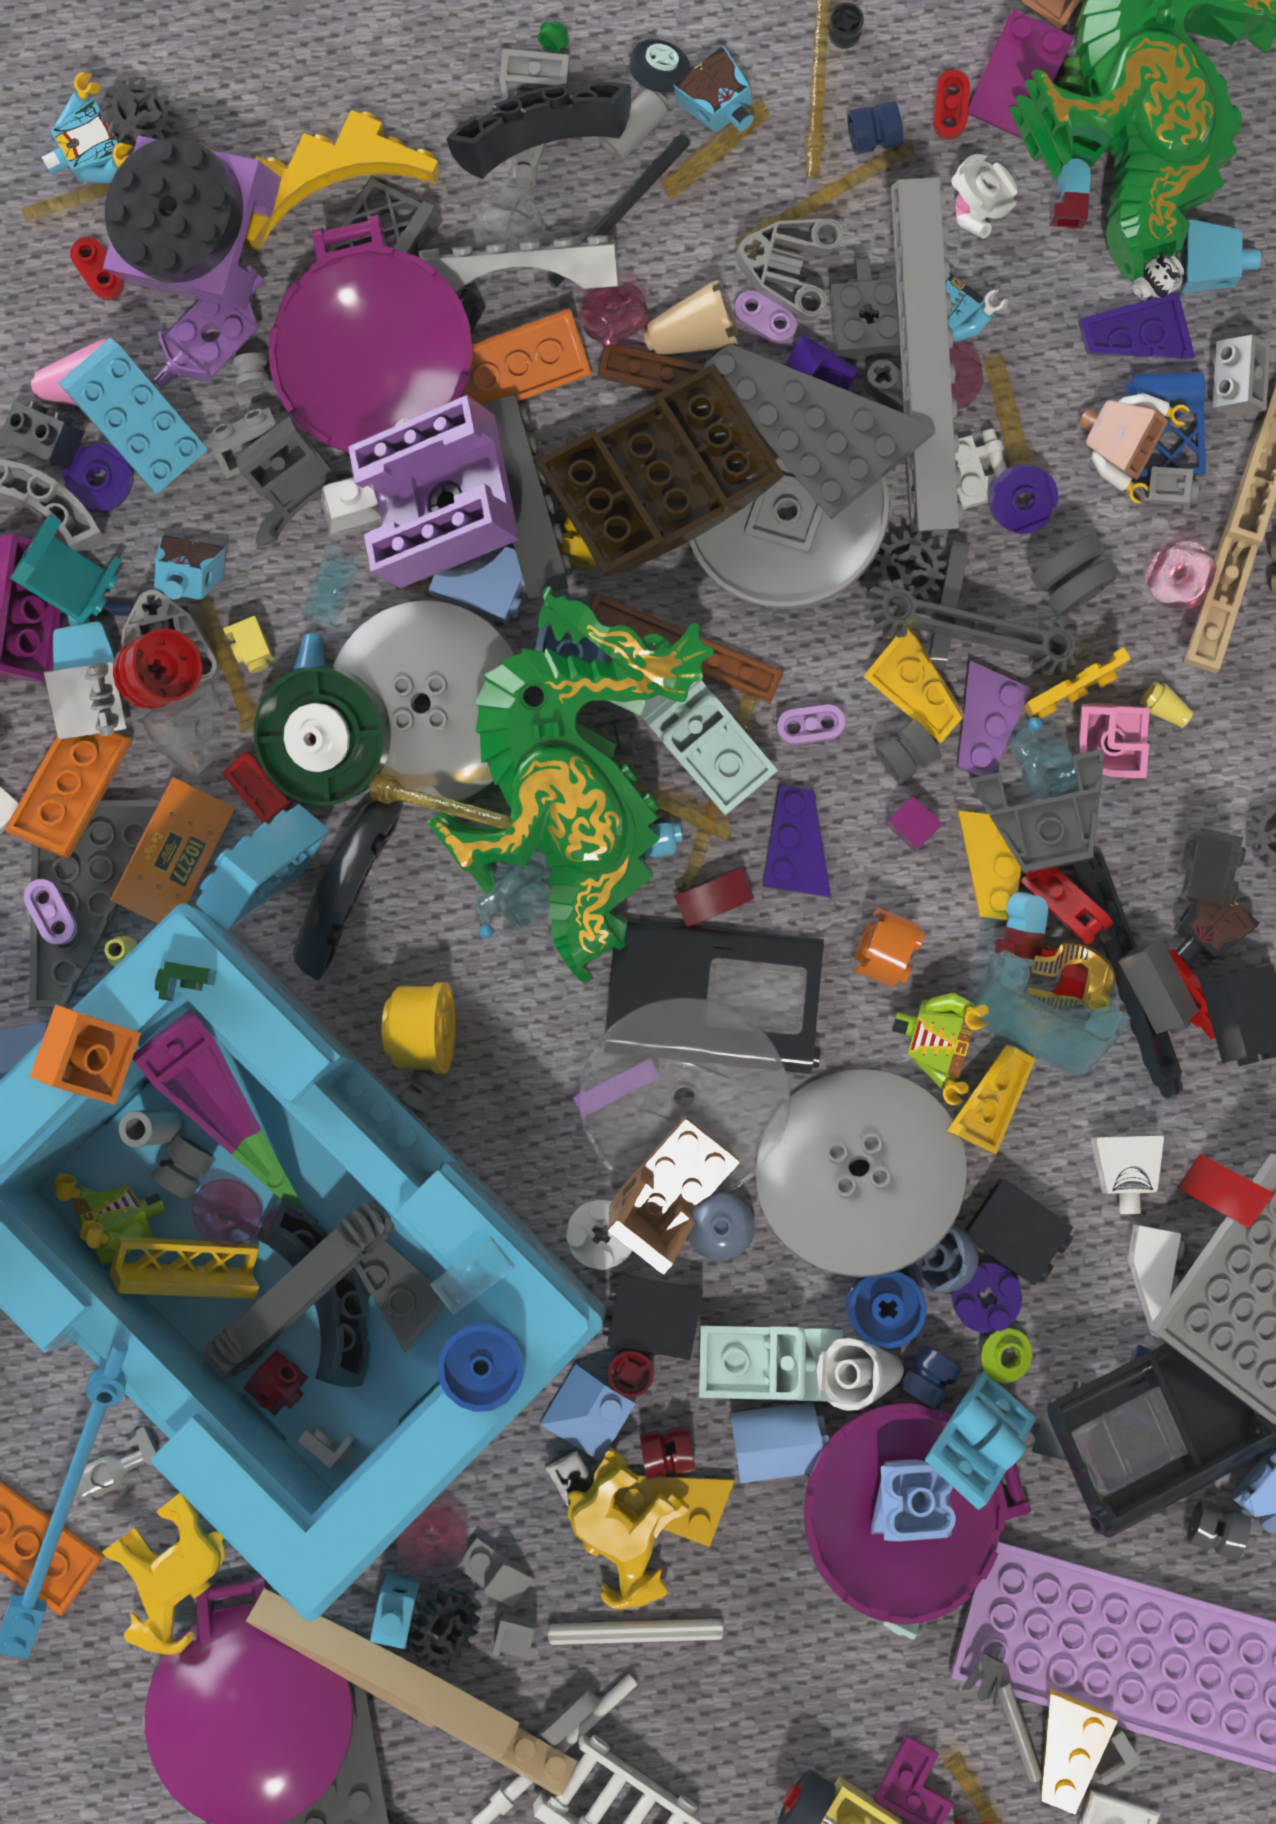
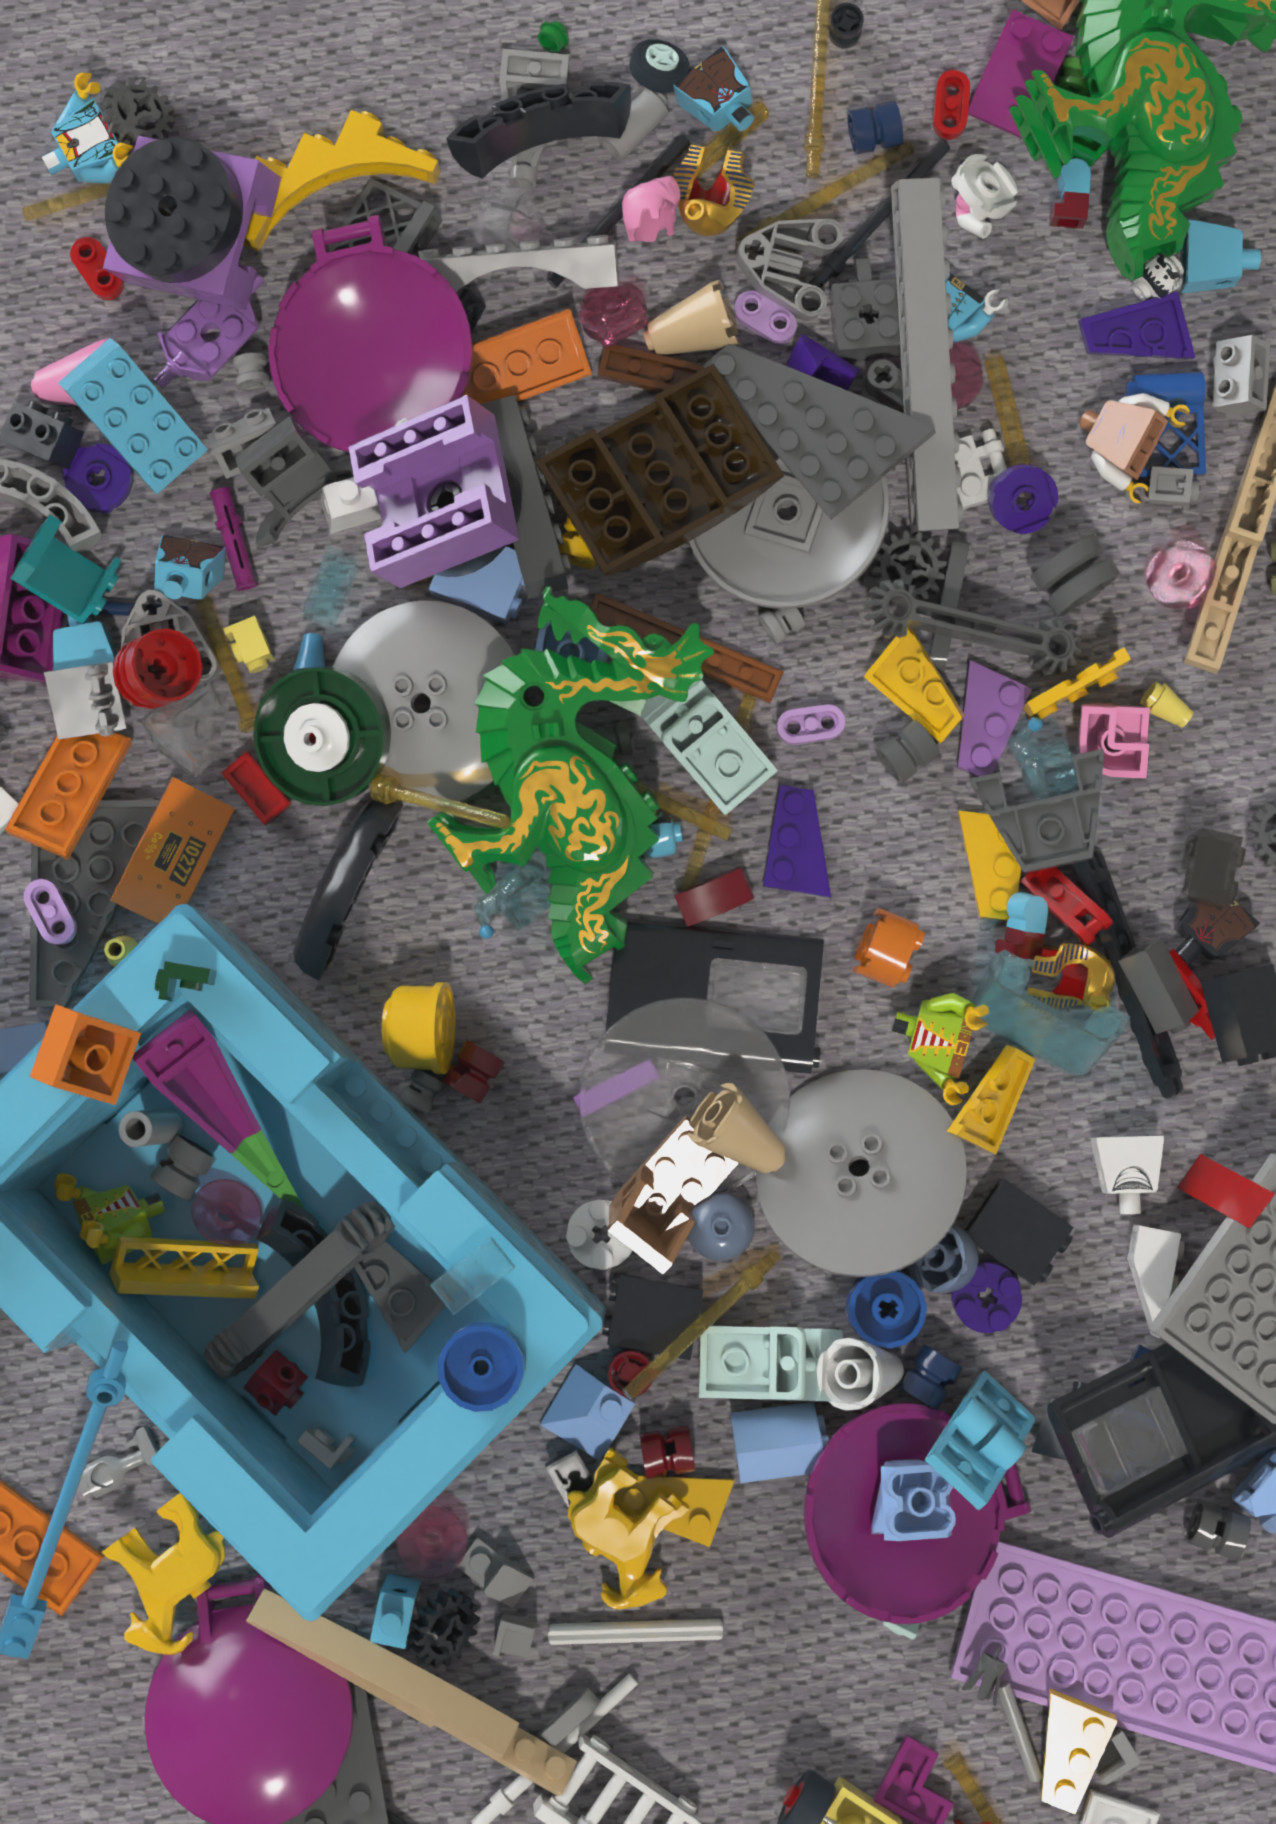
(223, 501): none -> magenta pin
(261, 866): medium azure brick -> none
(473, 1071): none -> dark red wheel
(650, 209): none -> bright pink hair
(714, 209): none -> pearl gold piece
(736, 1130): none -> tan cone
(749, 1279): none -> clear yellow bar
(781, 622): none -> light grey wheel
(835, 262): none -> black bar
(913, 823): magenta panel -> none
(992, 1352): lime piece -> none

